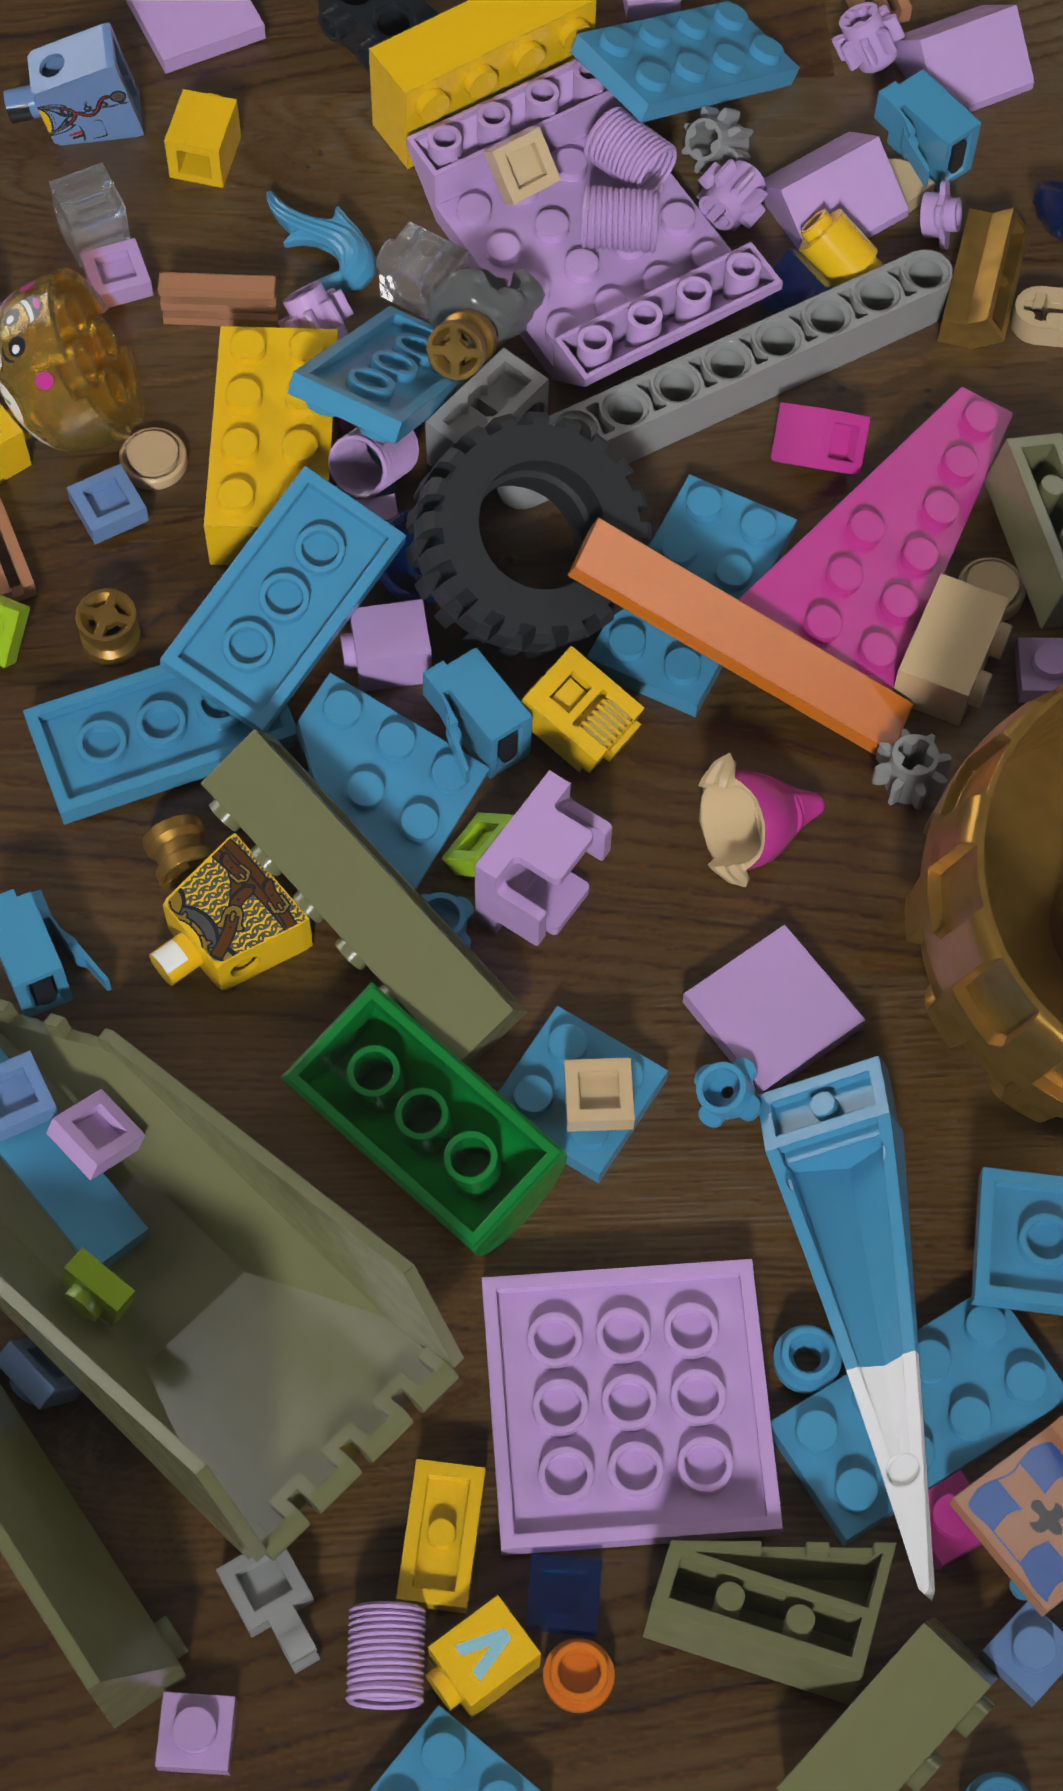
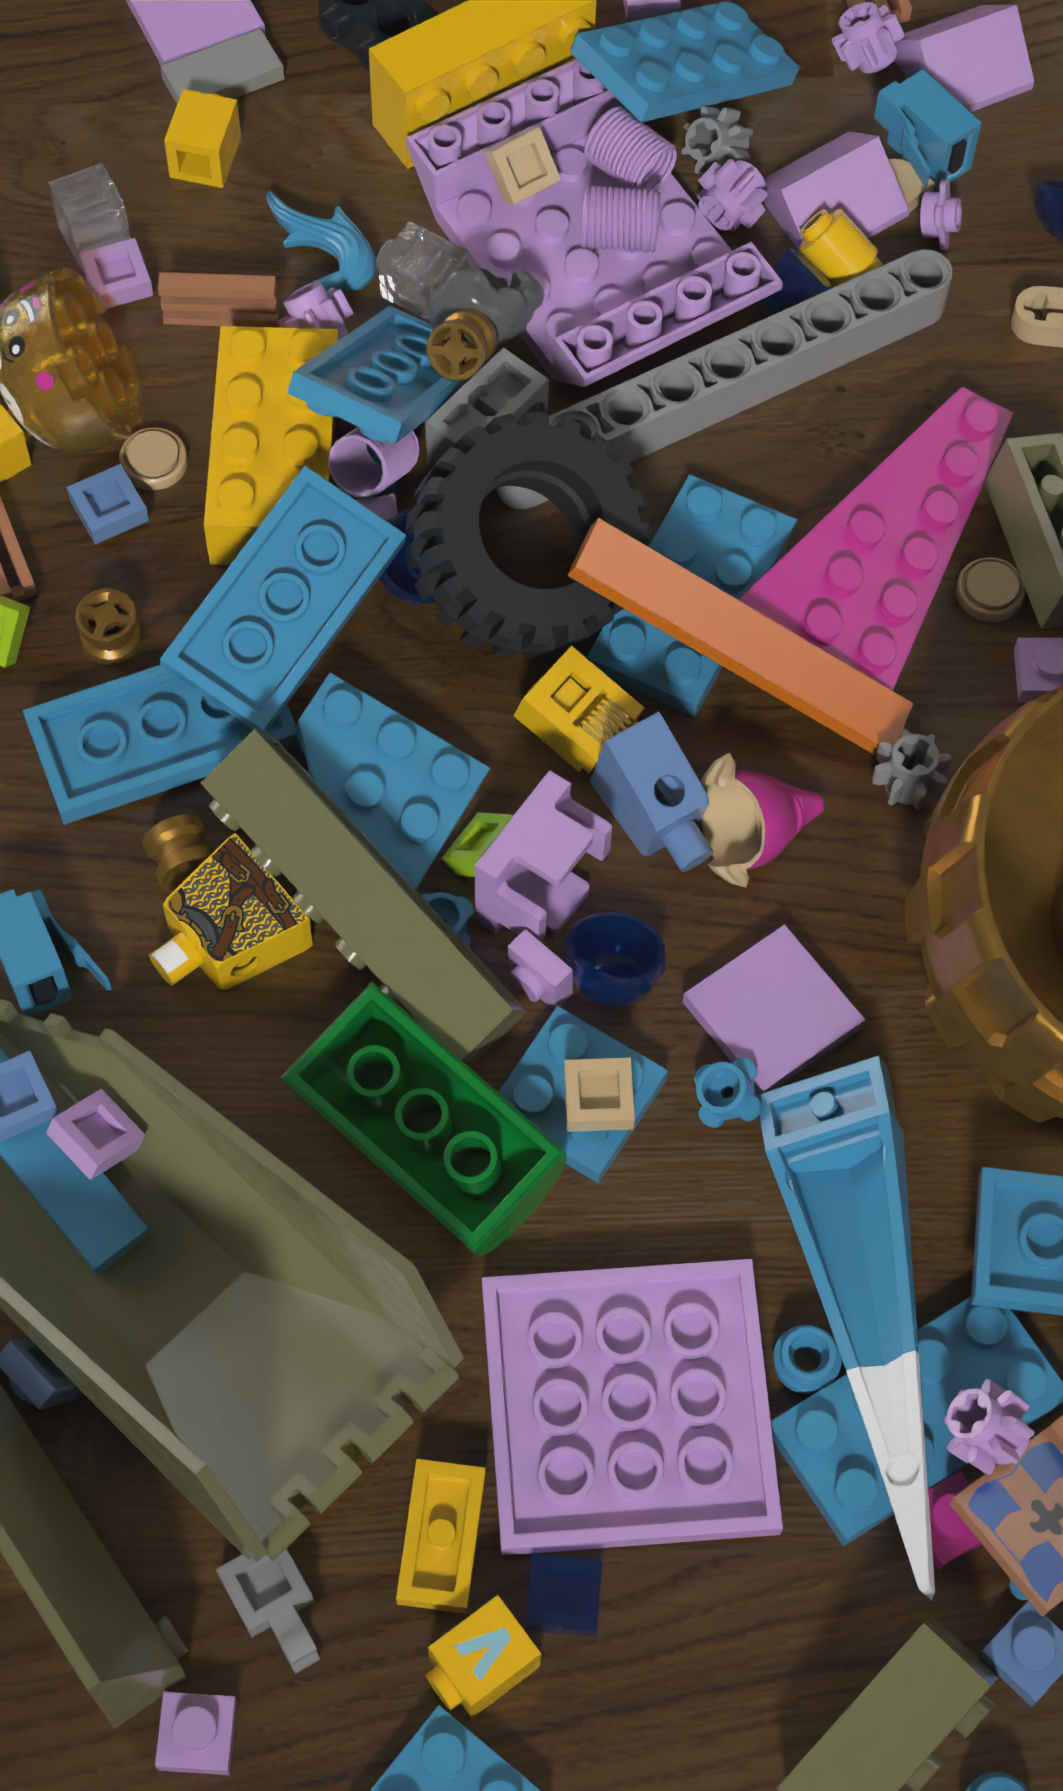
(80, 90): medium blue torso -> none
(95, 1289): lime plate -> none
(226, 68): none -> light grey tile
(386, 1655): lavender piece -> none
(388, 645): lavender brick -> none
(479, 713): dark azure piece -> none
(538, 971): none -> lavender plate
(578, 1675): orange plate -> none
(615, 957): none -> clear blue piece
(654, 792): none -> medium blue torso
(774, 1610): olive wedge -> none
(820, 438): dark pink panel -> none
(951, 648): tan brick -> none
(984, 279): pearl gold piece -> none
(988, 1426): none -> lavender gear

